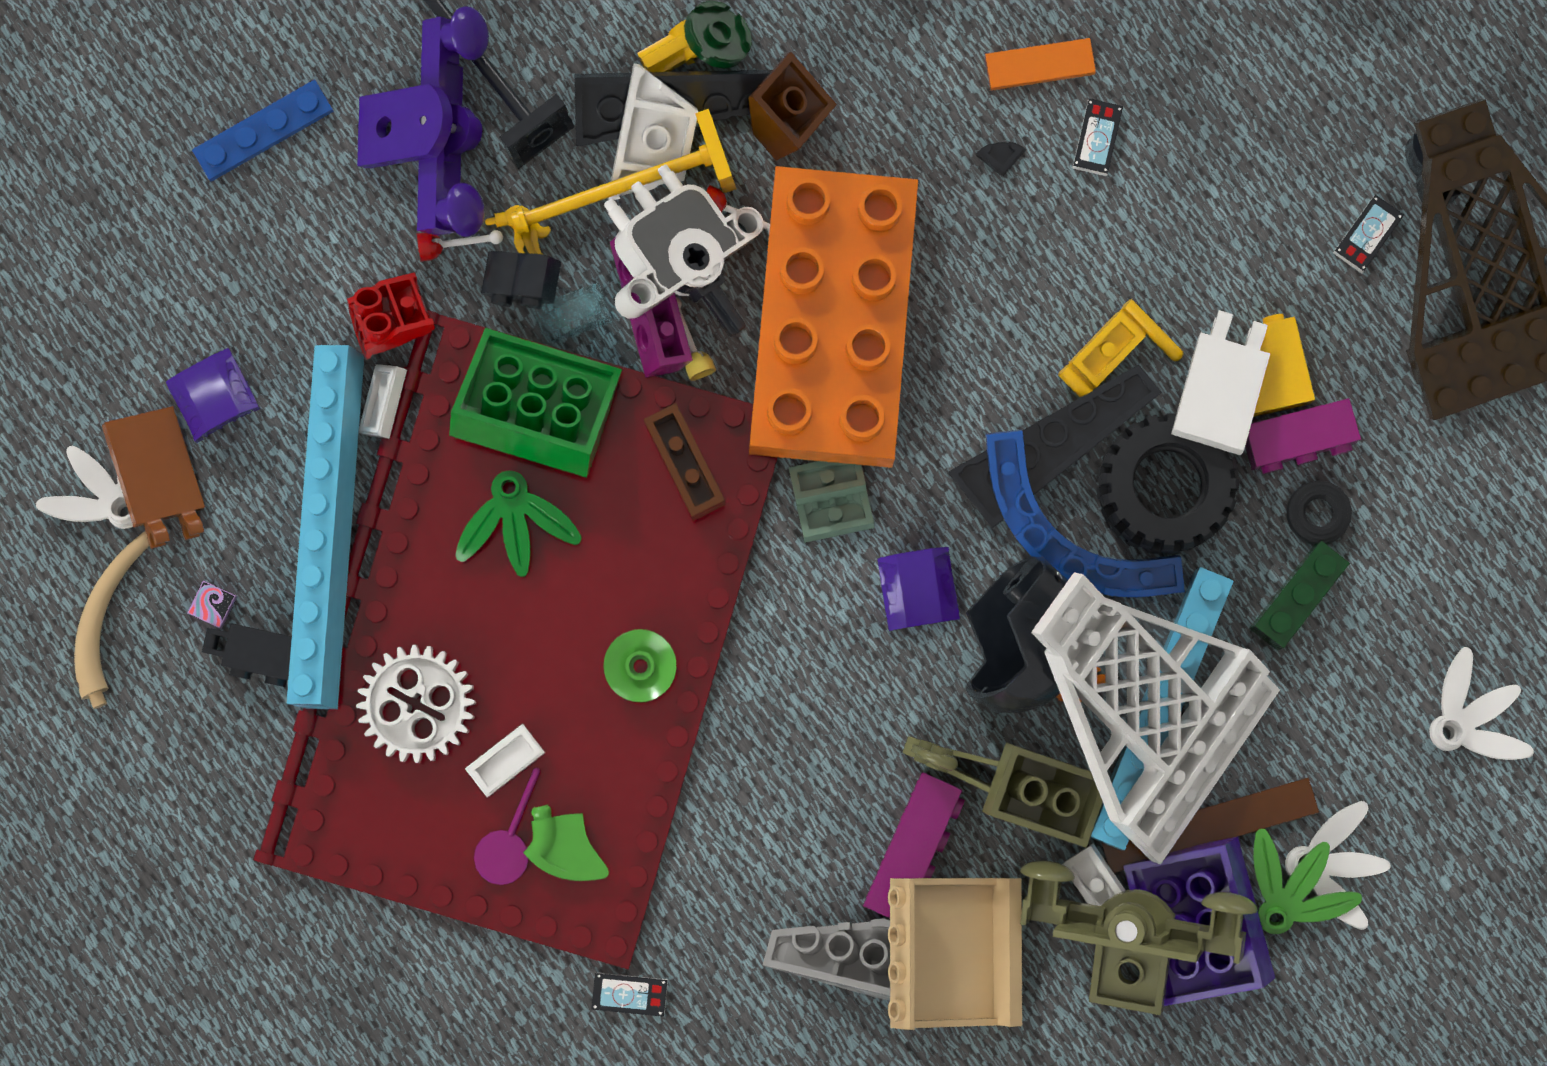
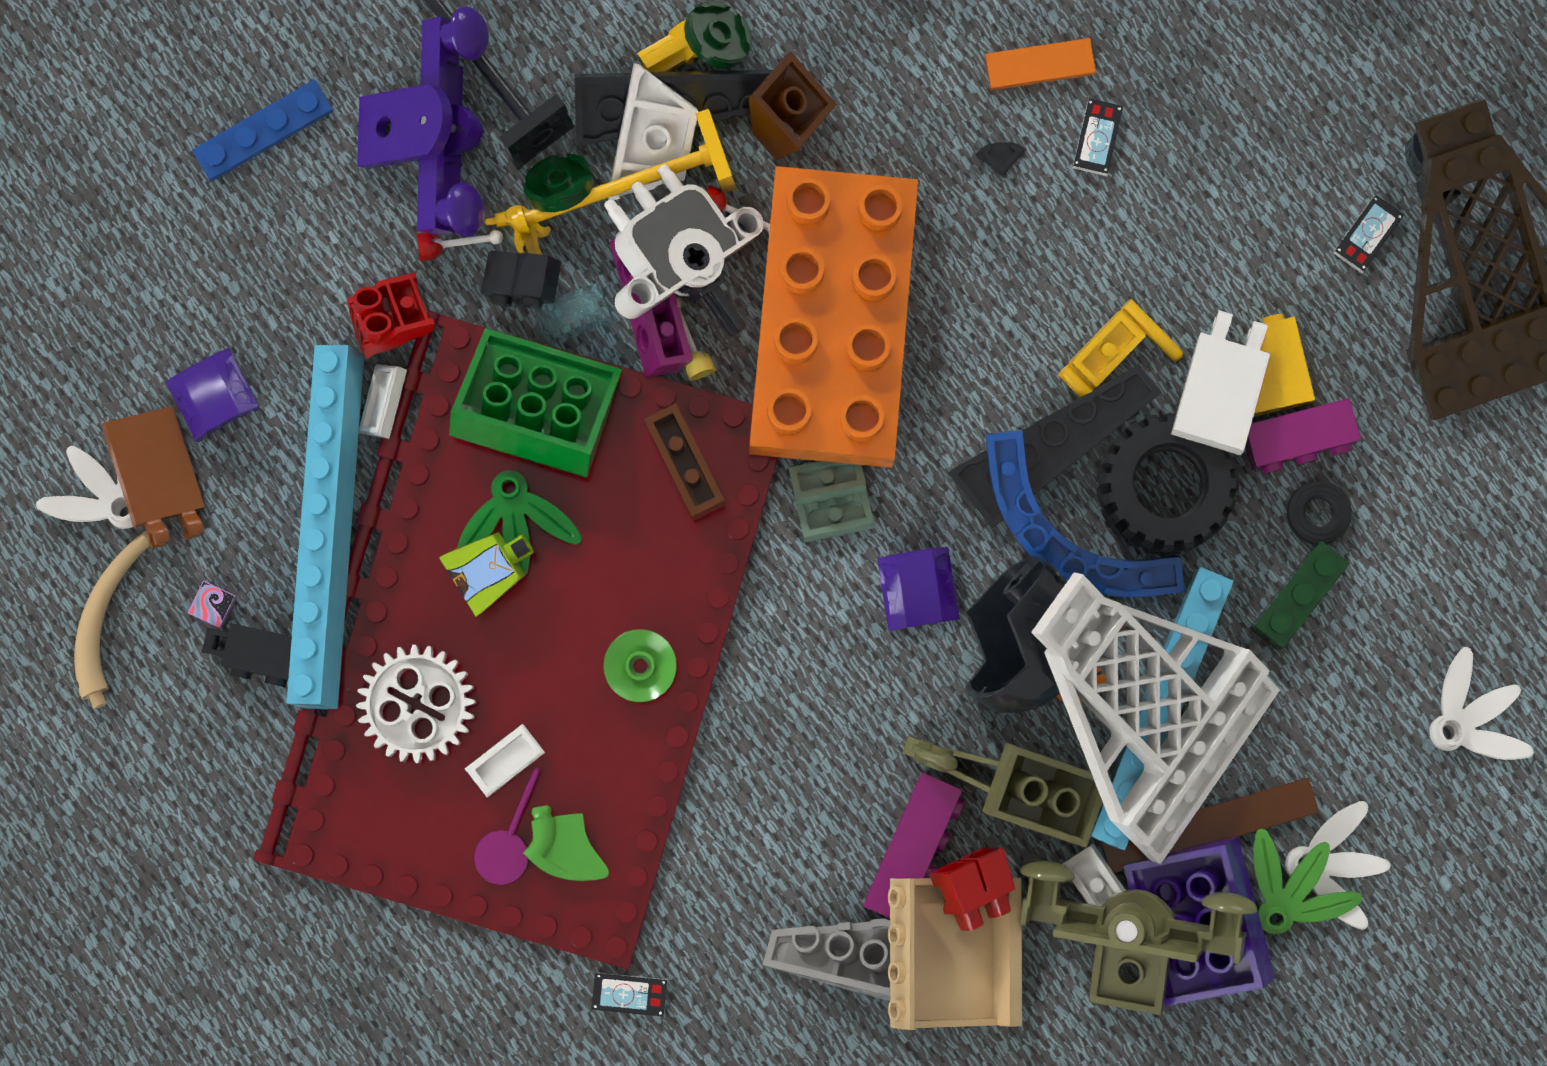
(487, 569): none -> torso
(558, 183): none -> dark green tile
(974, 882): none -> red hips

